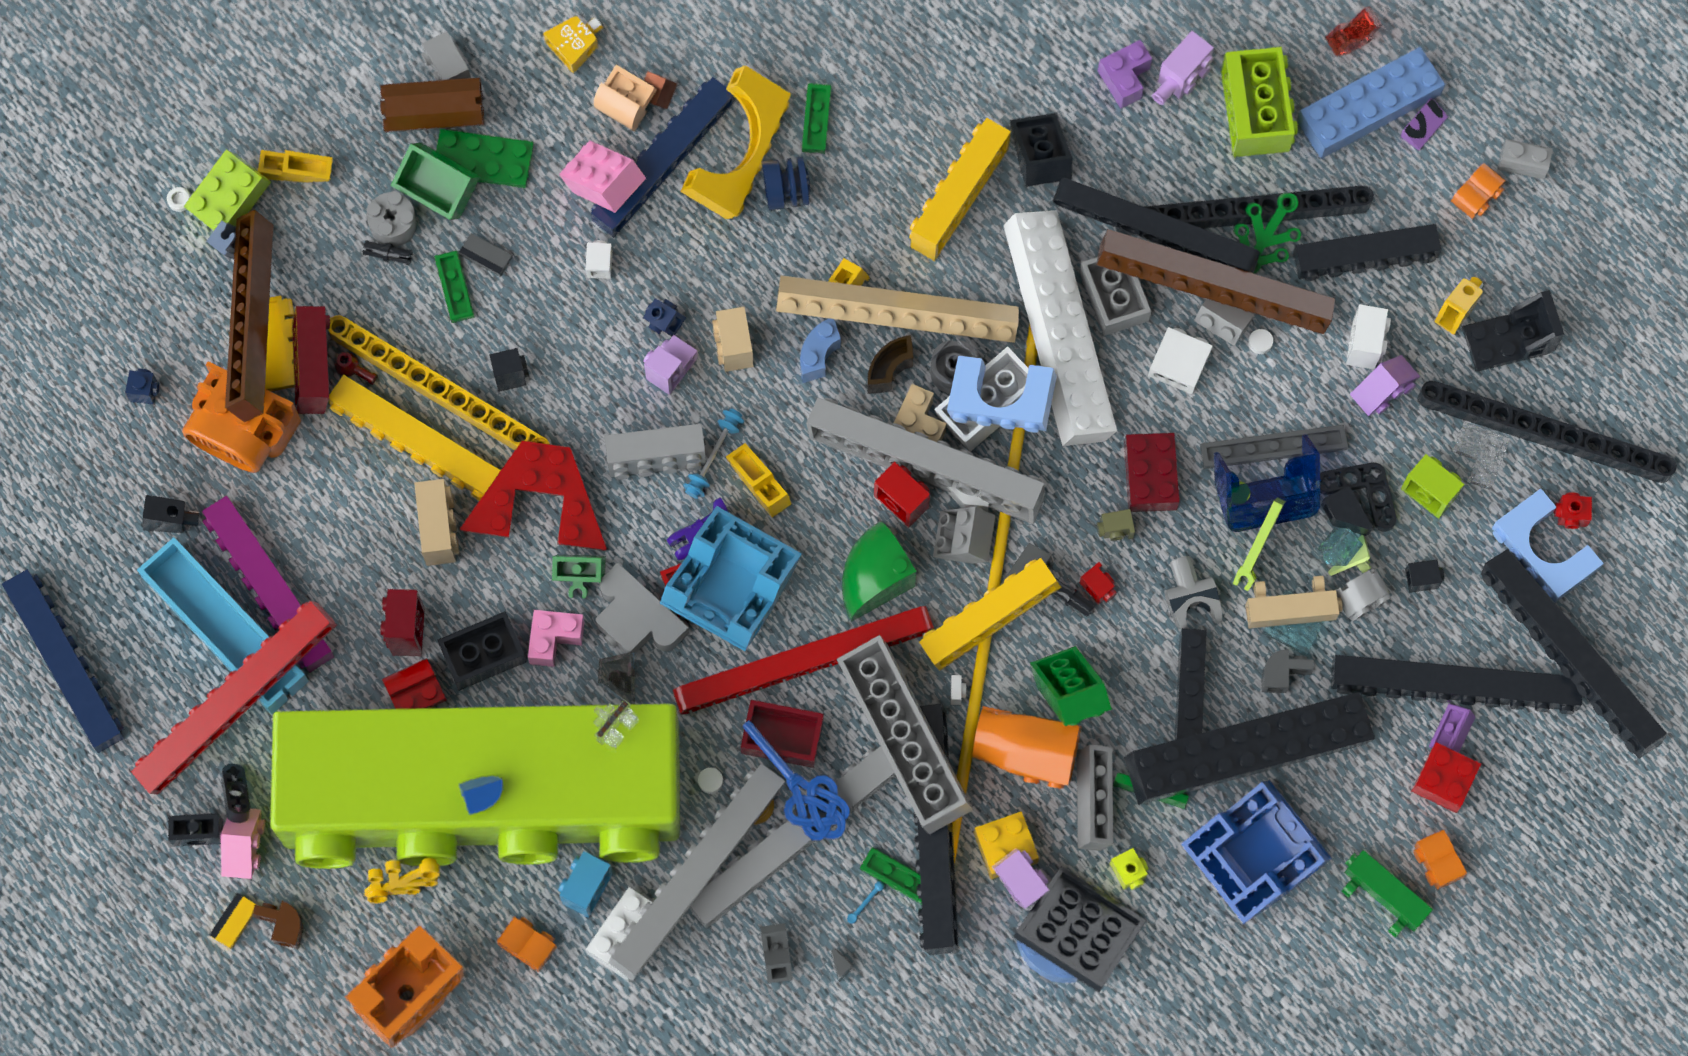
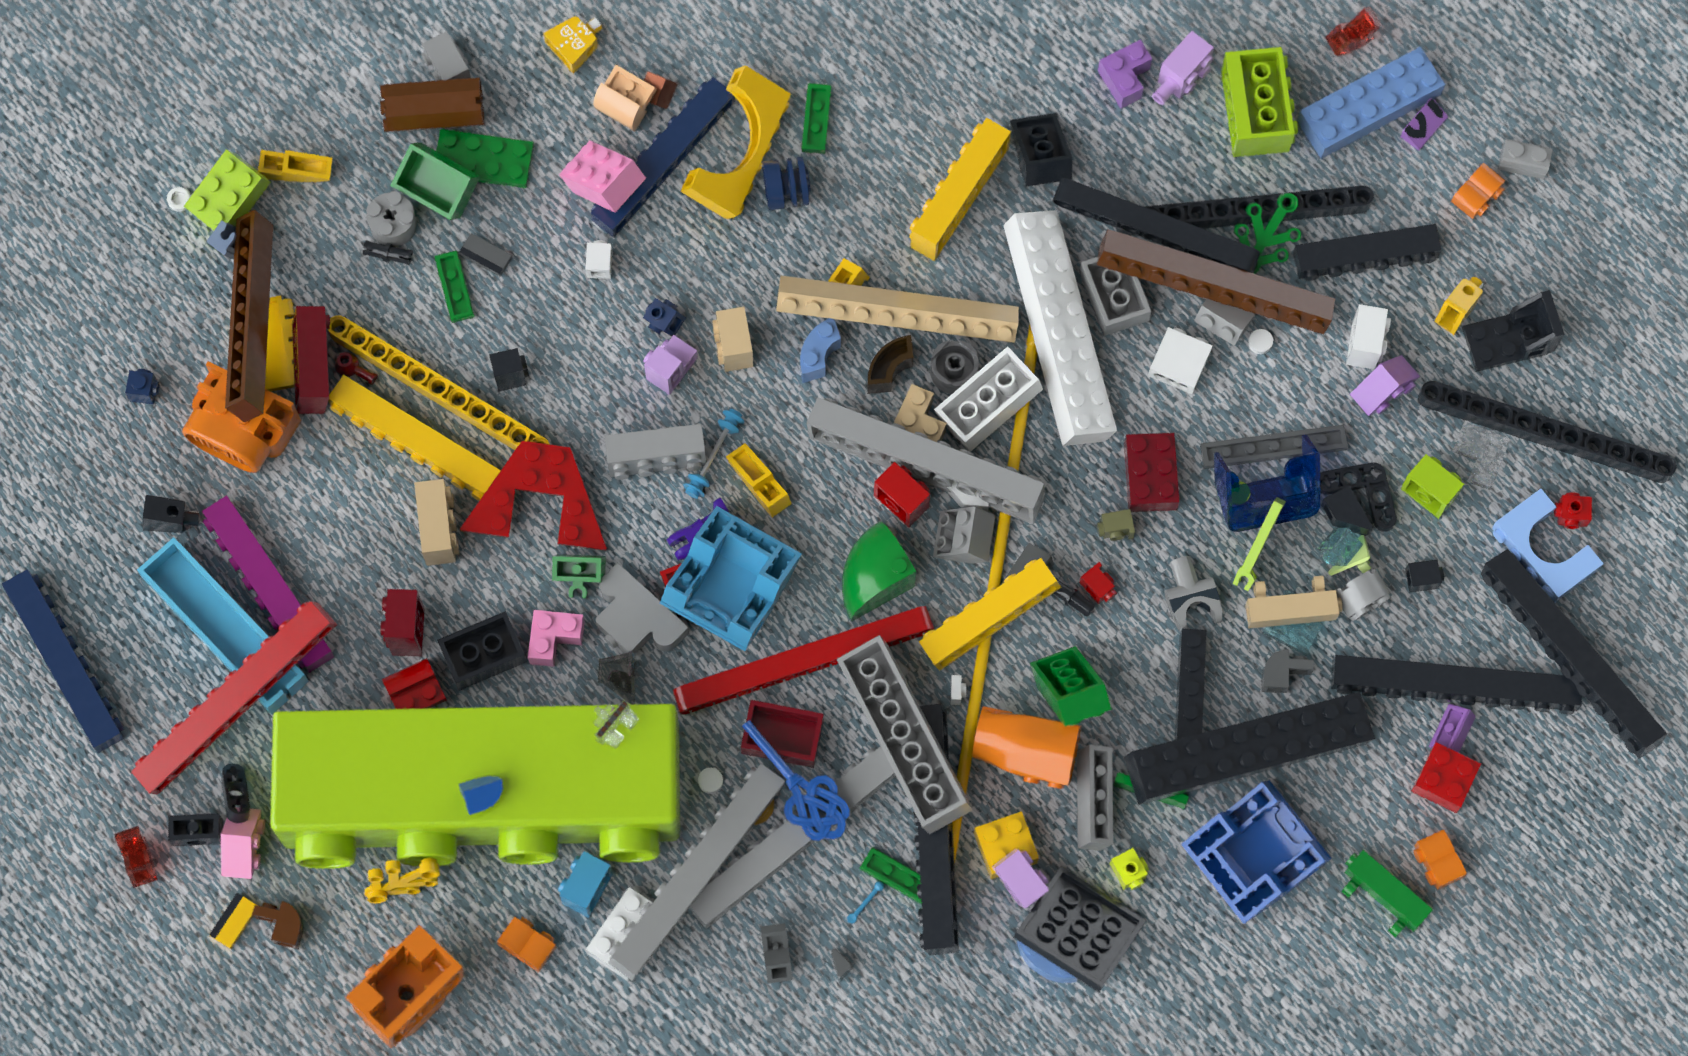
(136, 856): none -> clear red brick
(1028, 412): light blue arch -> none

